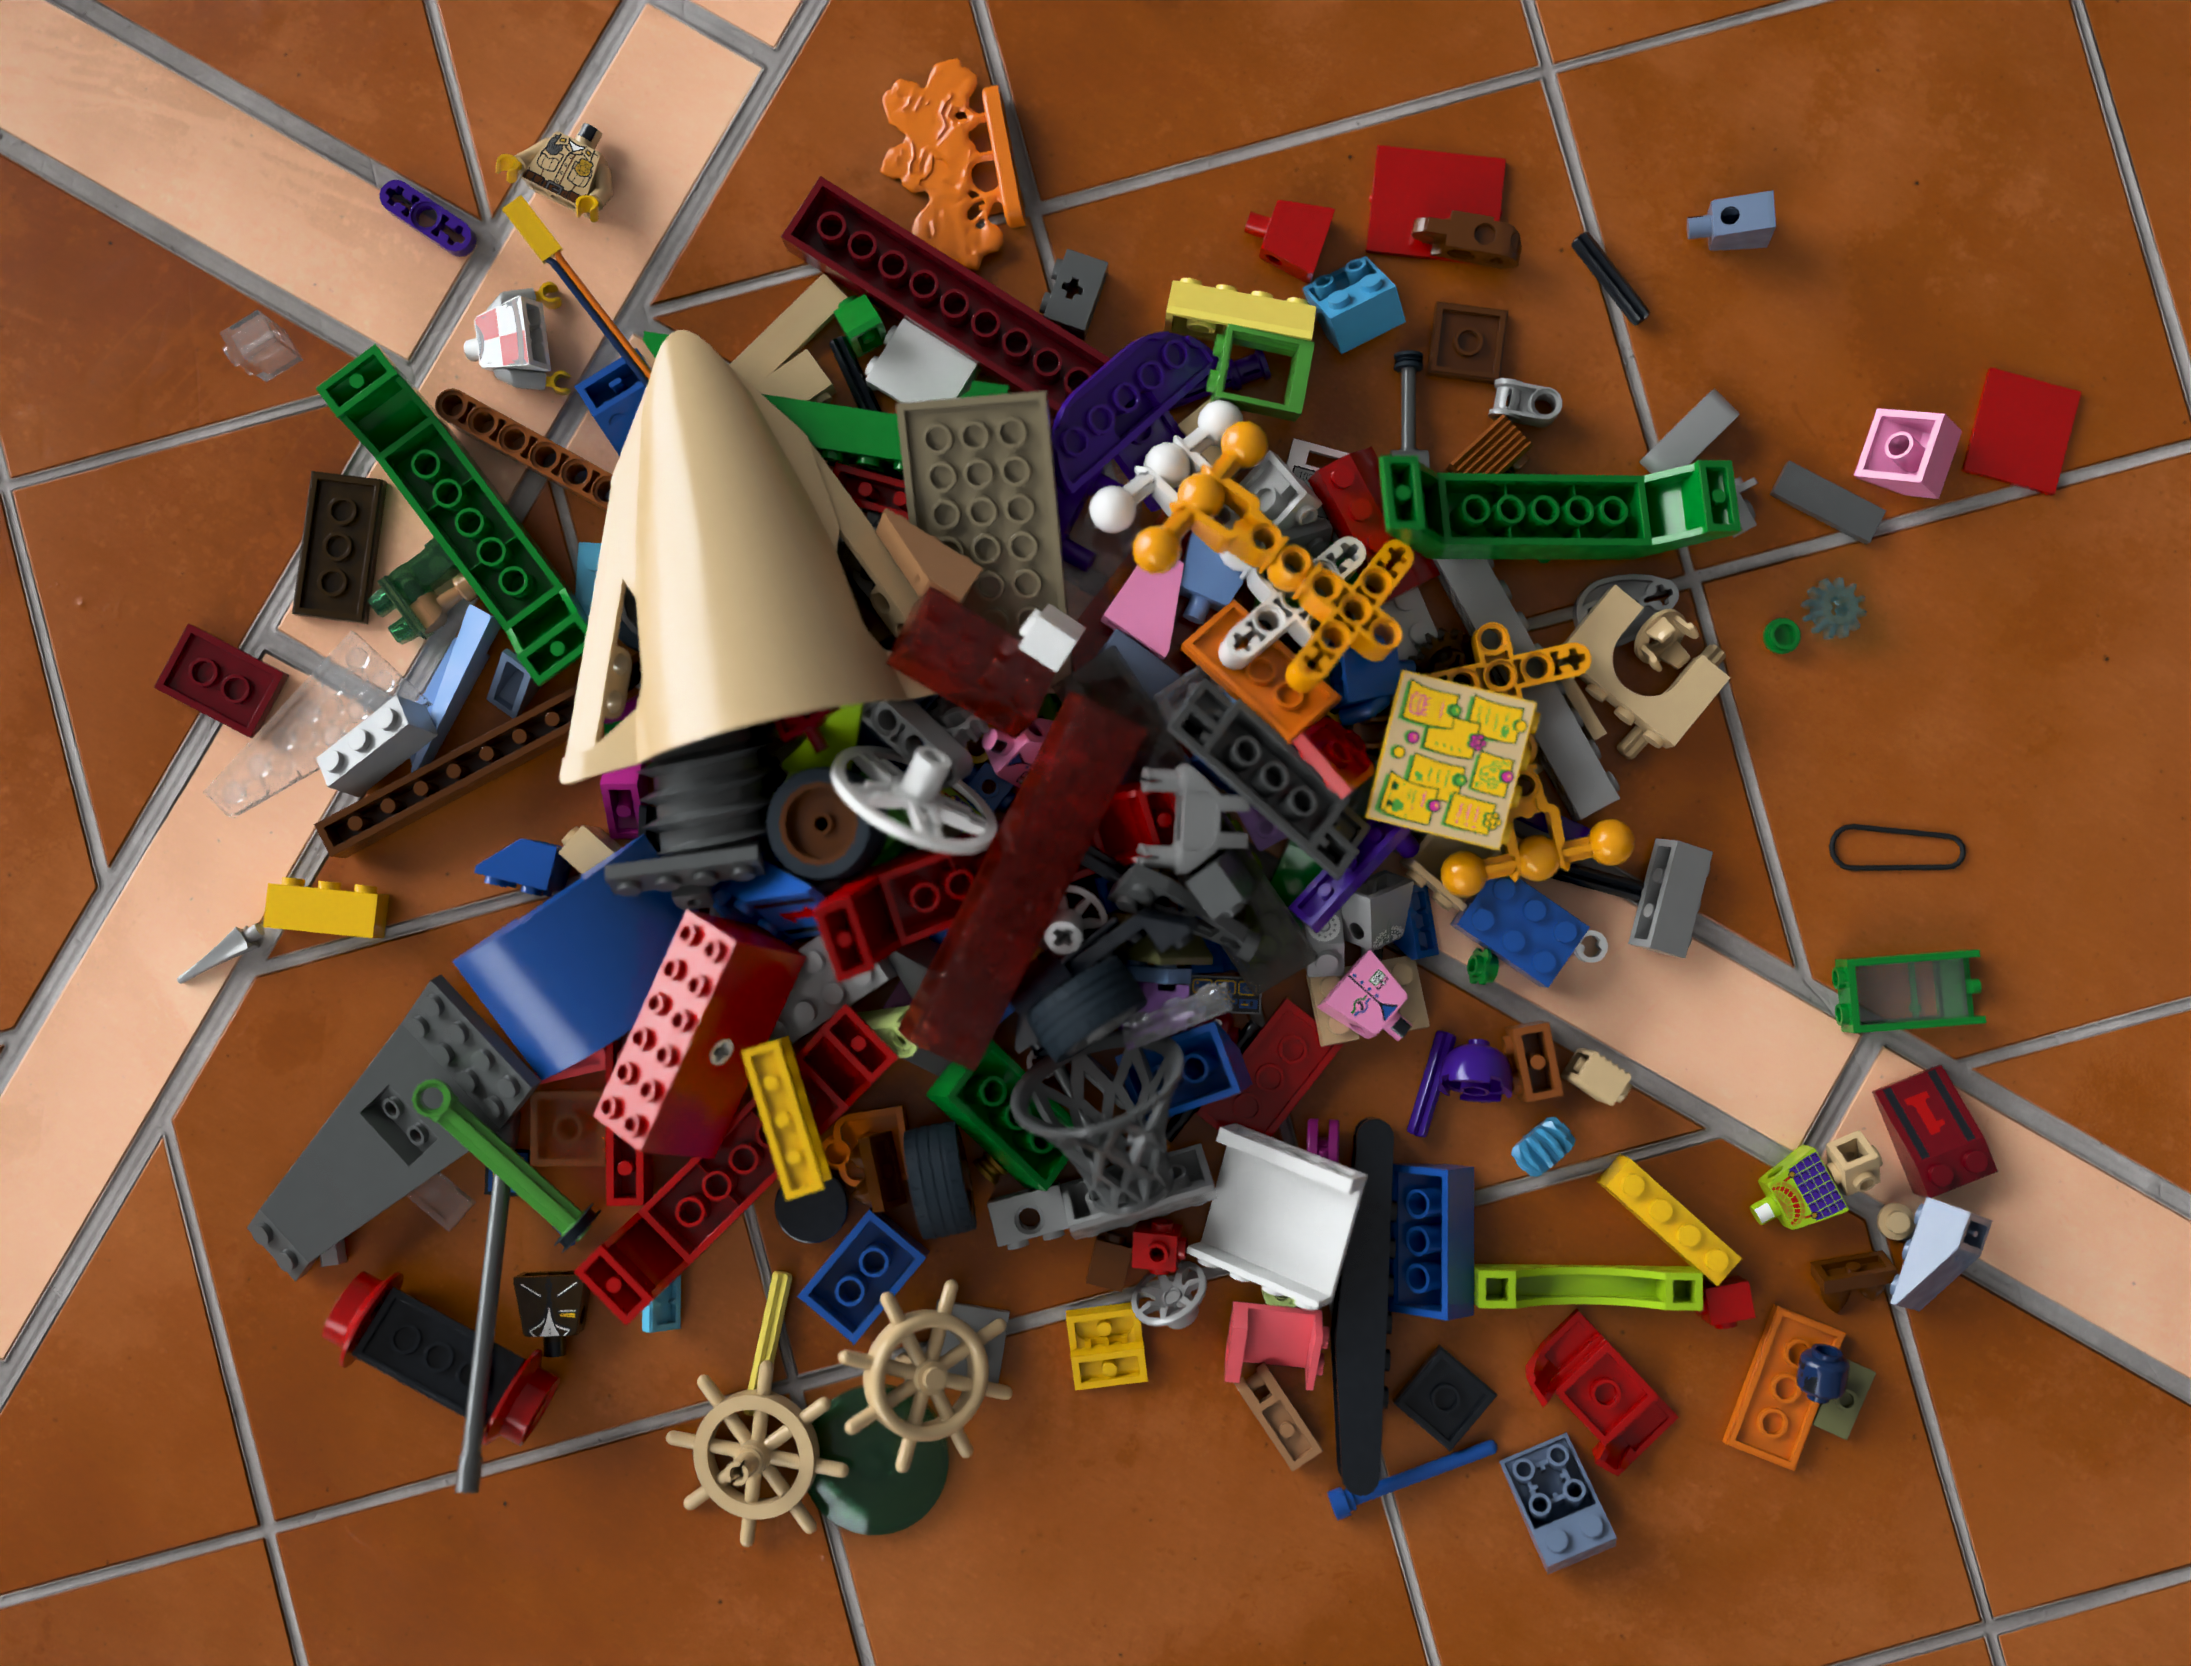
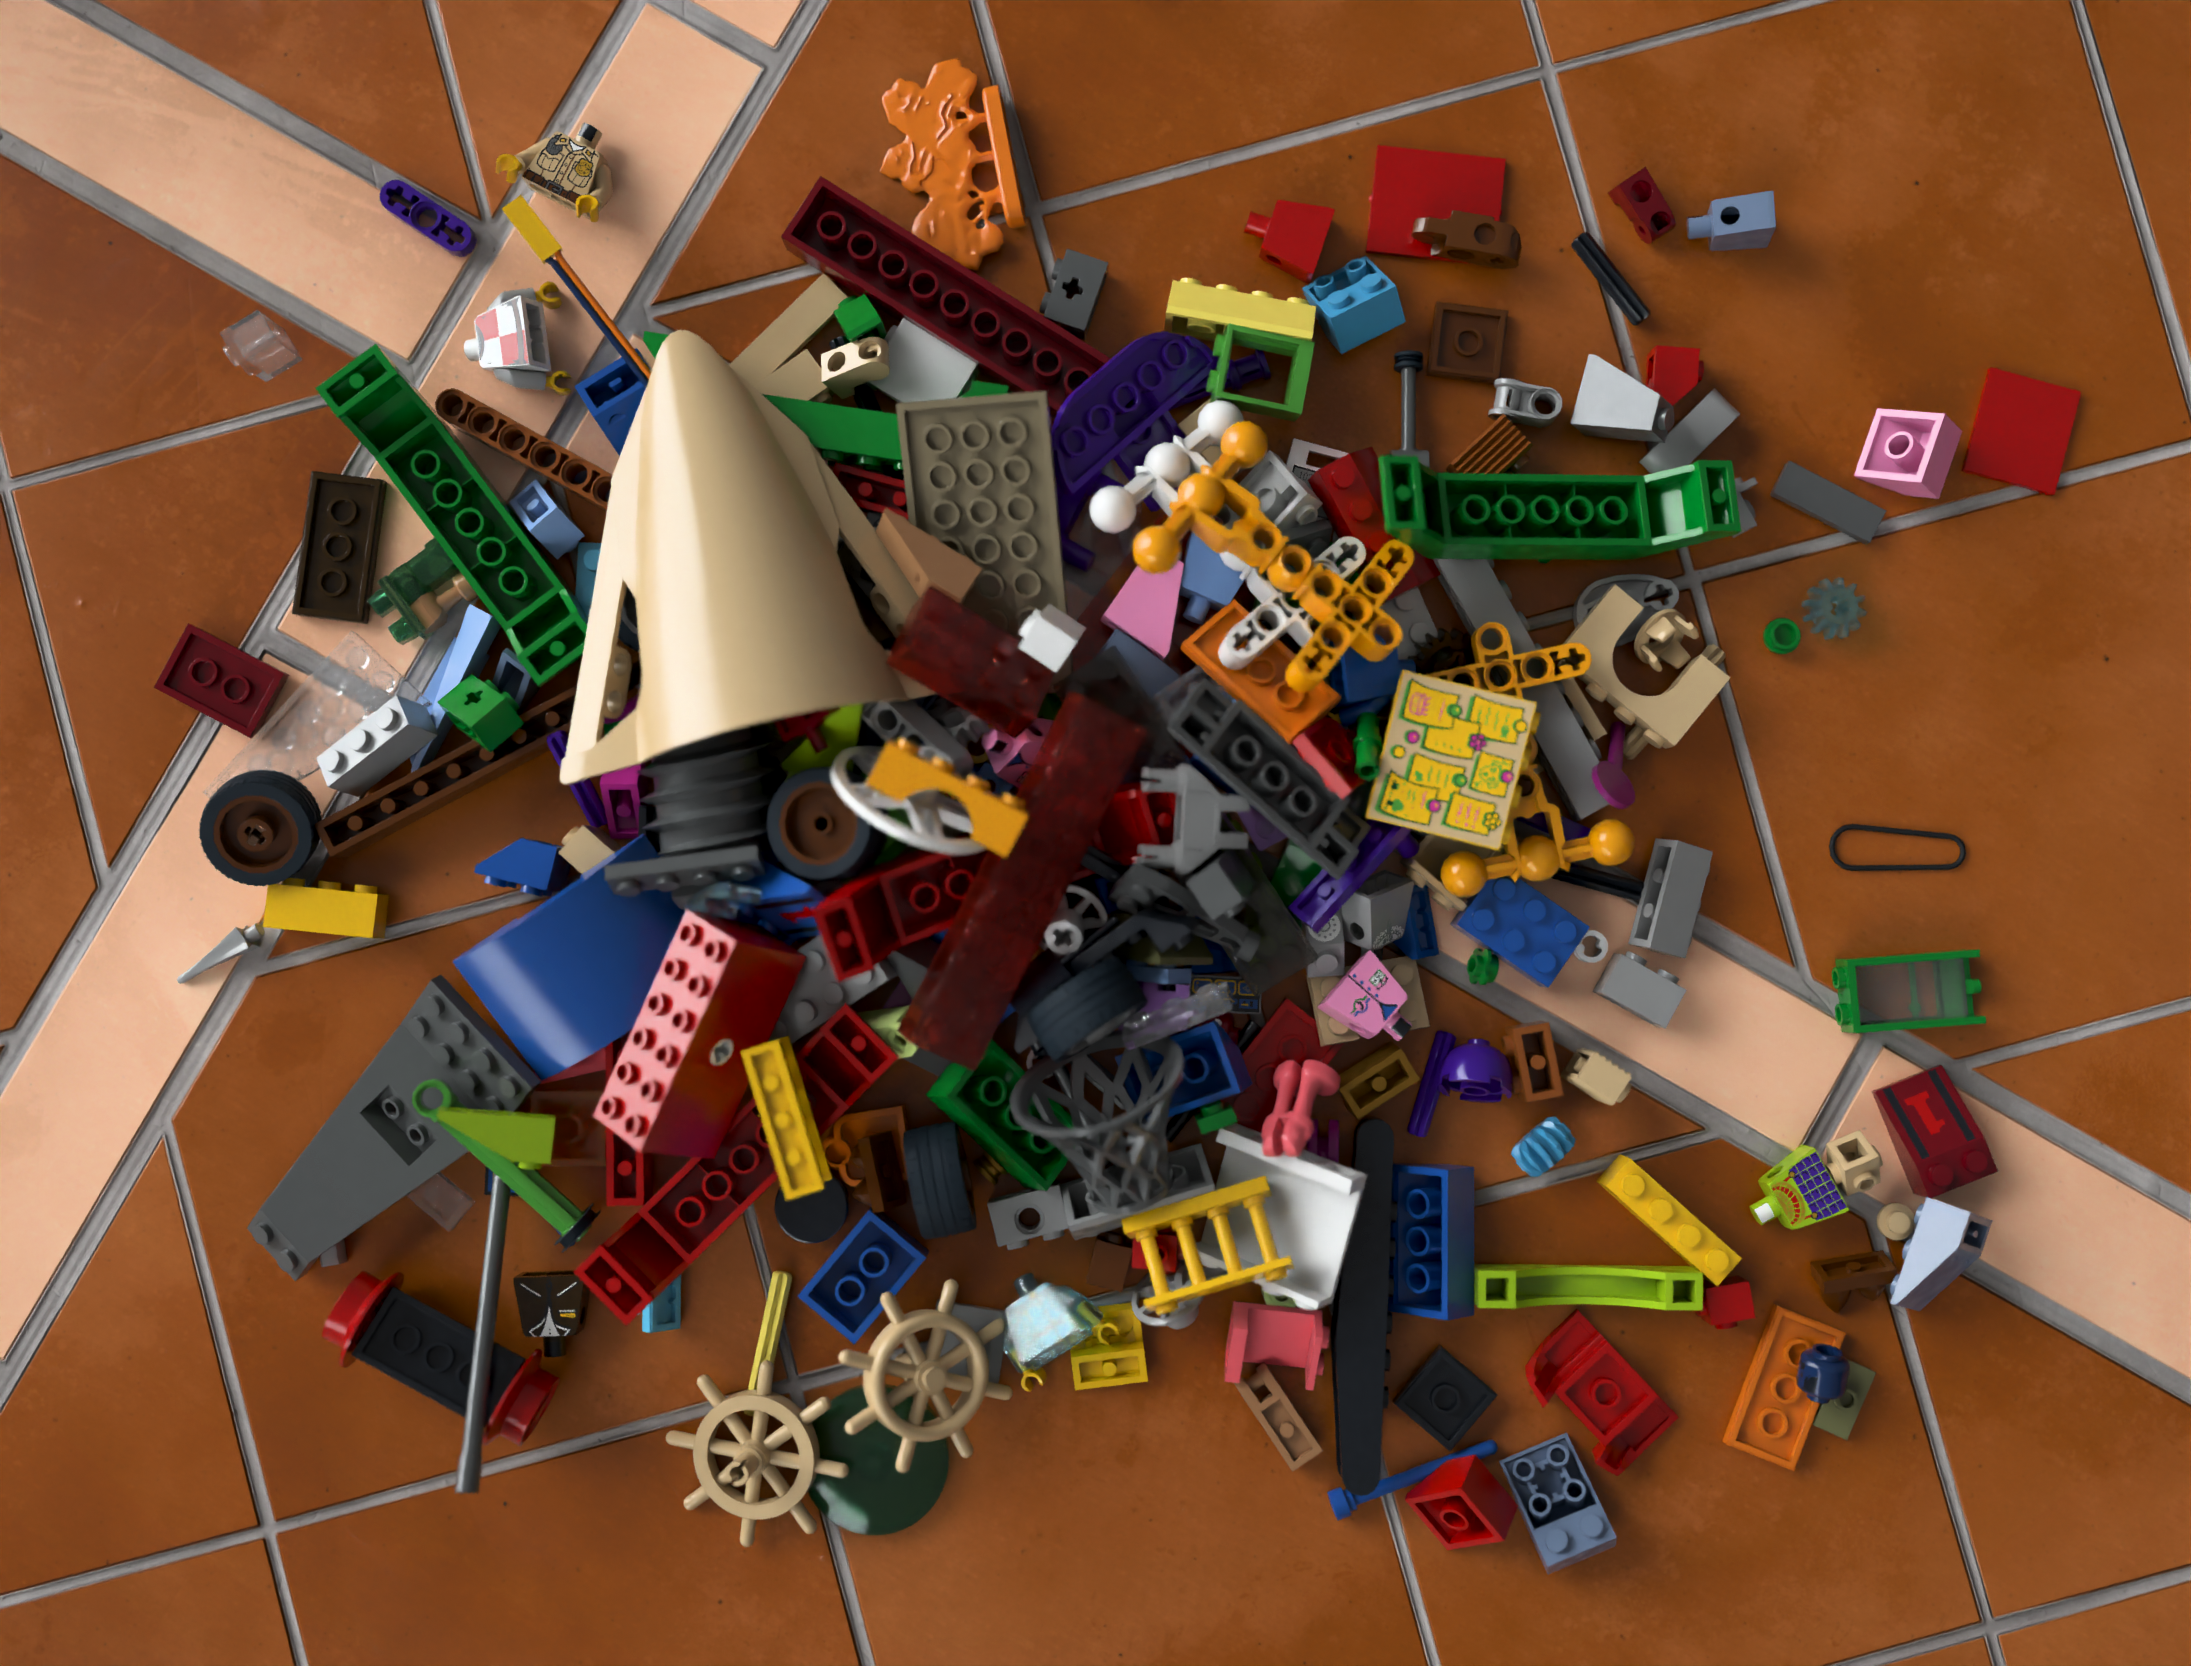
(254, 854): none -> wheel
(482, 711): none -> green brick
(513, 1135): none -> lime slope
(546, 519): none -> light blue slope
(583, 790): none -> dark purple axle
(722, 899): none -> clear light blue slope
(855, 365): none -> tan leg
(904, 771): none -> light orange arch
(1046, 1325): none -> clear light blue torso
(1181, 1216): none -> yellow fence
(1214, 1116): none -> green plate
(1292, 1129): none -> coral piece
(1367, 746): none -> green pin
(1376, 1080): none -> pearl gold brick
(1463, 1504): none -> red slope
(1608, 775): none -> magenta piece
(1619, 406): none -> slope
(1639, 989): none -> light grey brick
(1644, 206): none -> dark red leg
(1673, 371): none -> red slope

